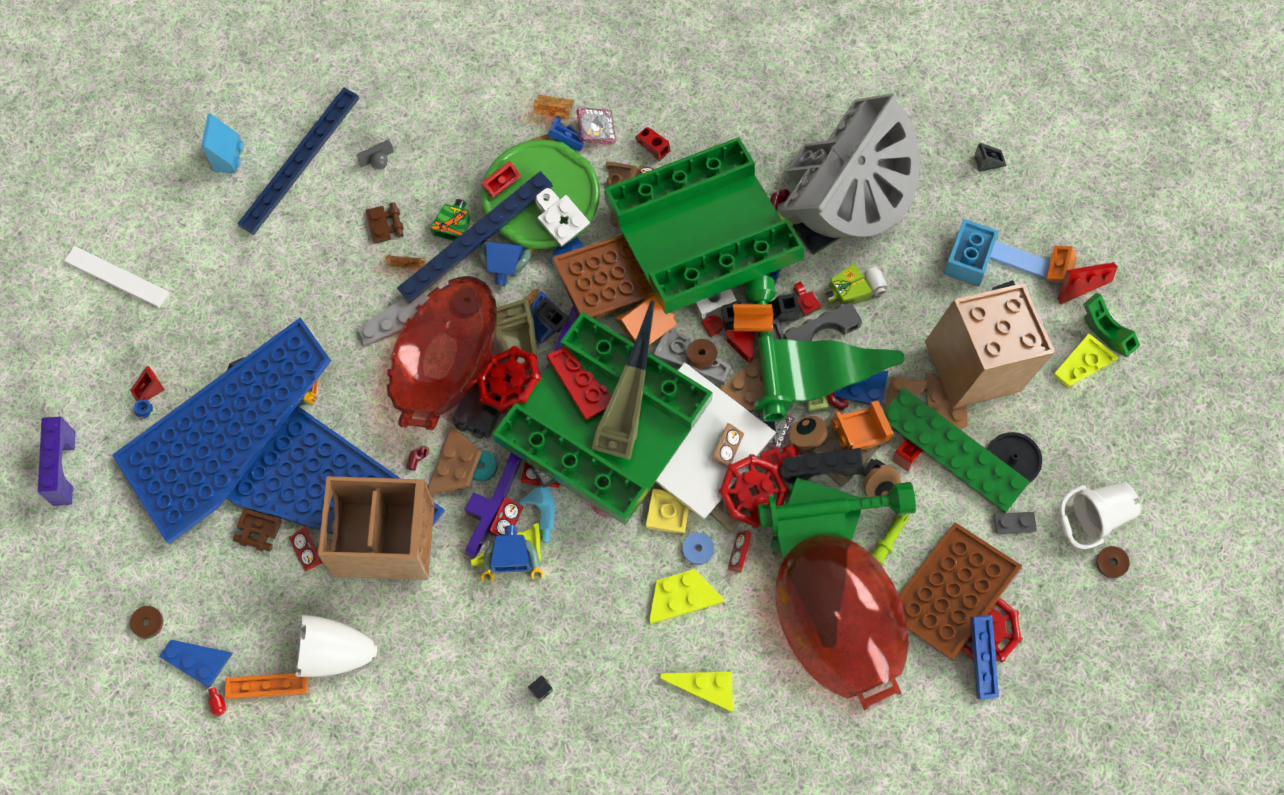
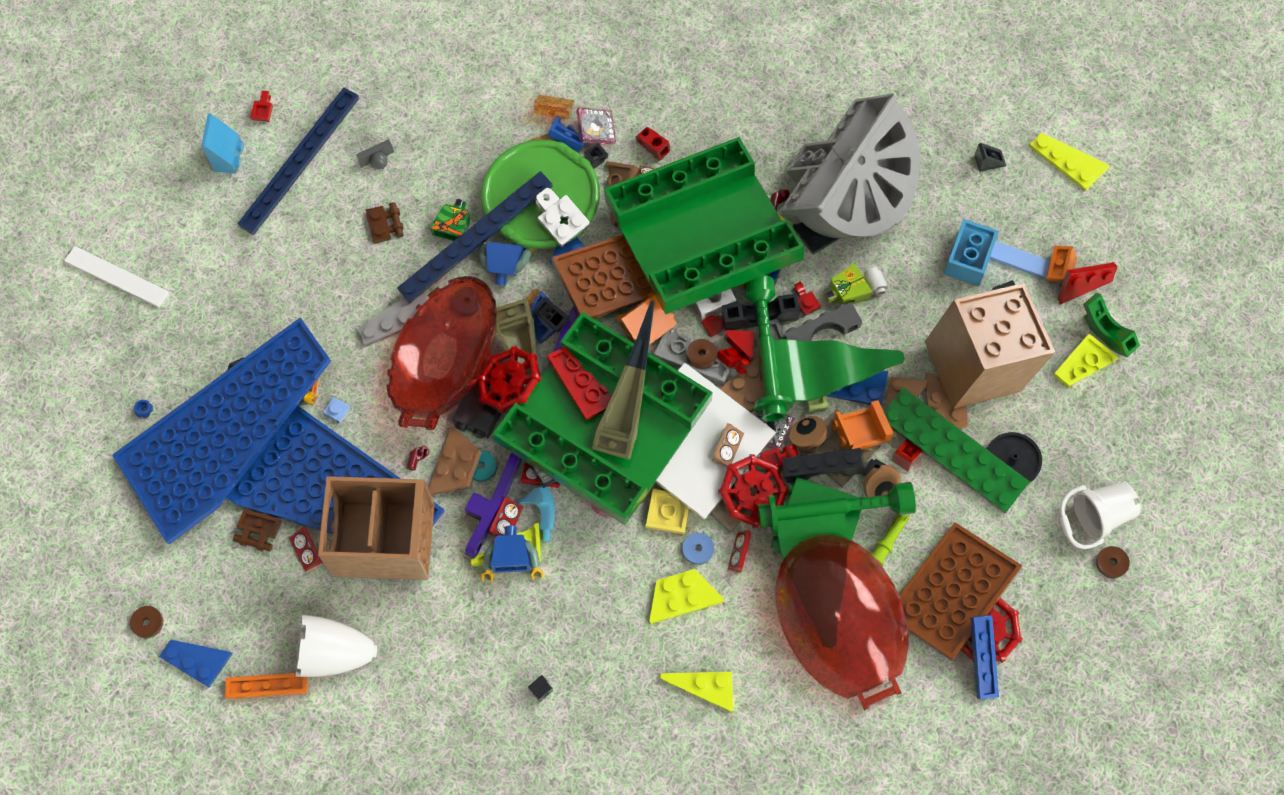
(55, 437): dark purple arch -> none
(146, 385): red slope -> none
(216, 702): red cylinder -> none
(262, 109): none -> red plate
(336, 410): none -> light blue plate
(407, 261): clear orange slope -> none
(500, 179): red slope -> none
(596, 150): none -> black piece
(732, 358): none -> red plate
(753, 317): orange panel -> none
(837, 404): dark red arm -> none
(1015, 522): dark grey plate -> none
(1071, 162): none -> neon yellow wing

